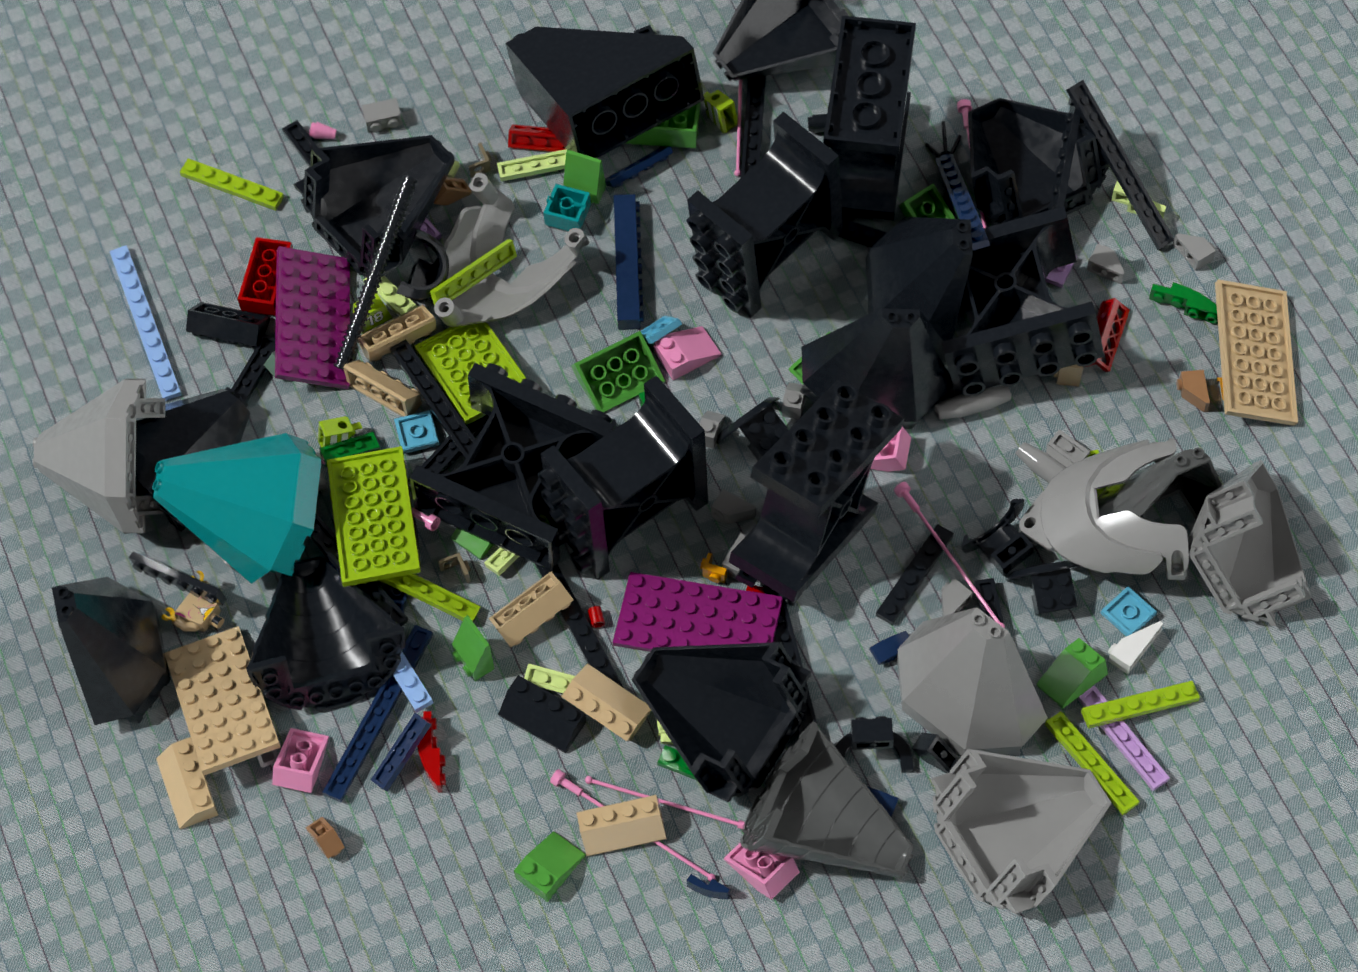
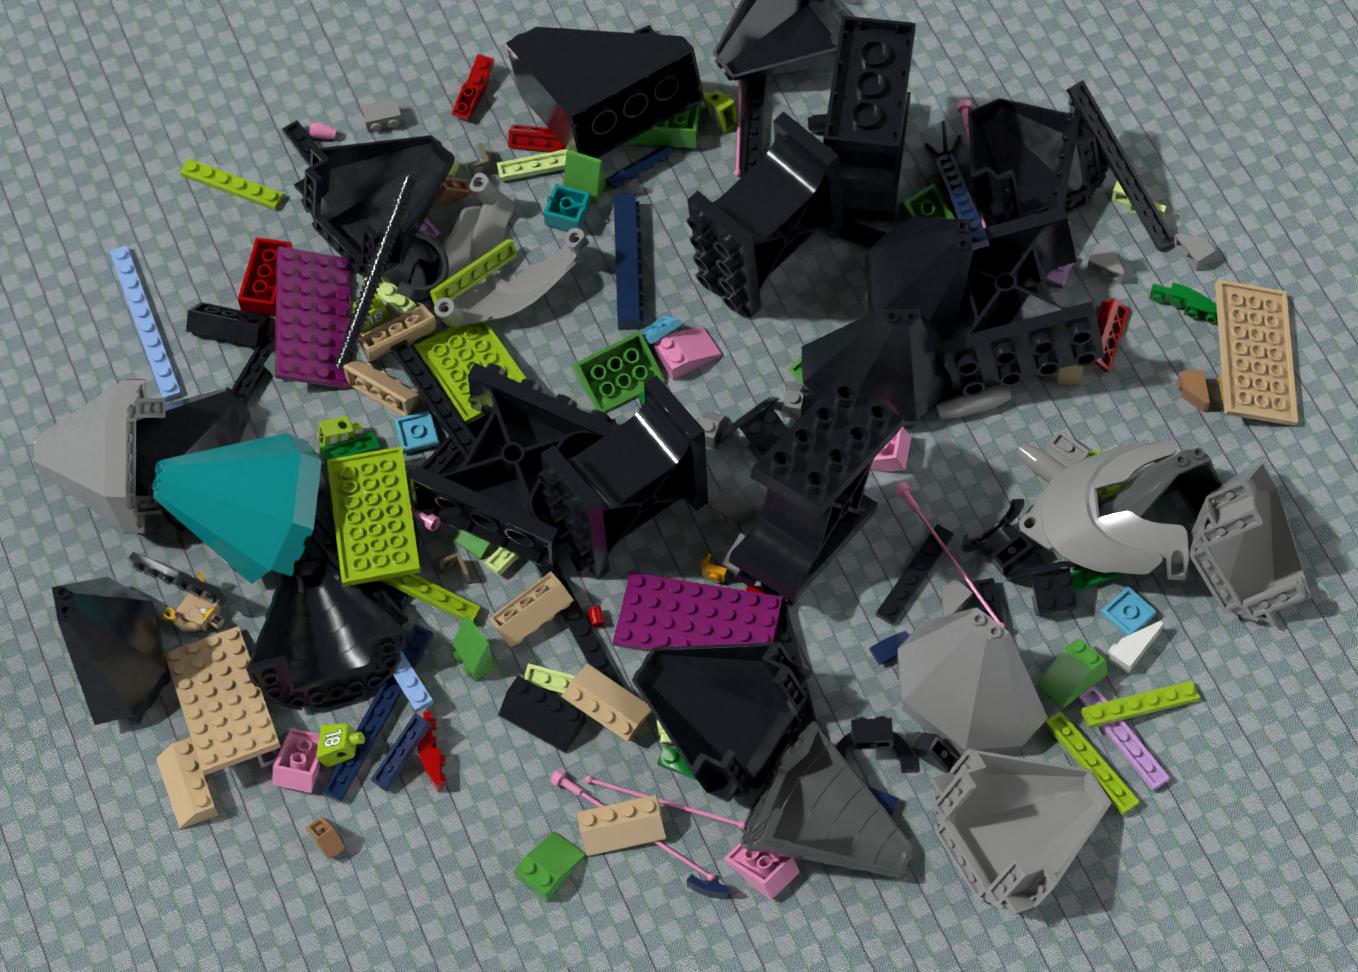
(337, 743): none -> lime torso
(474, 88): none -> red slope
(1087, 578): none -> green plate

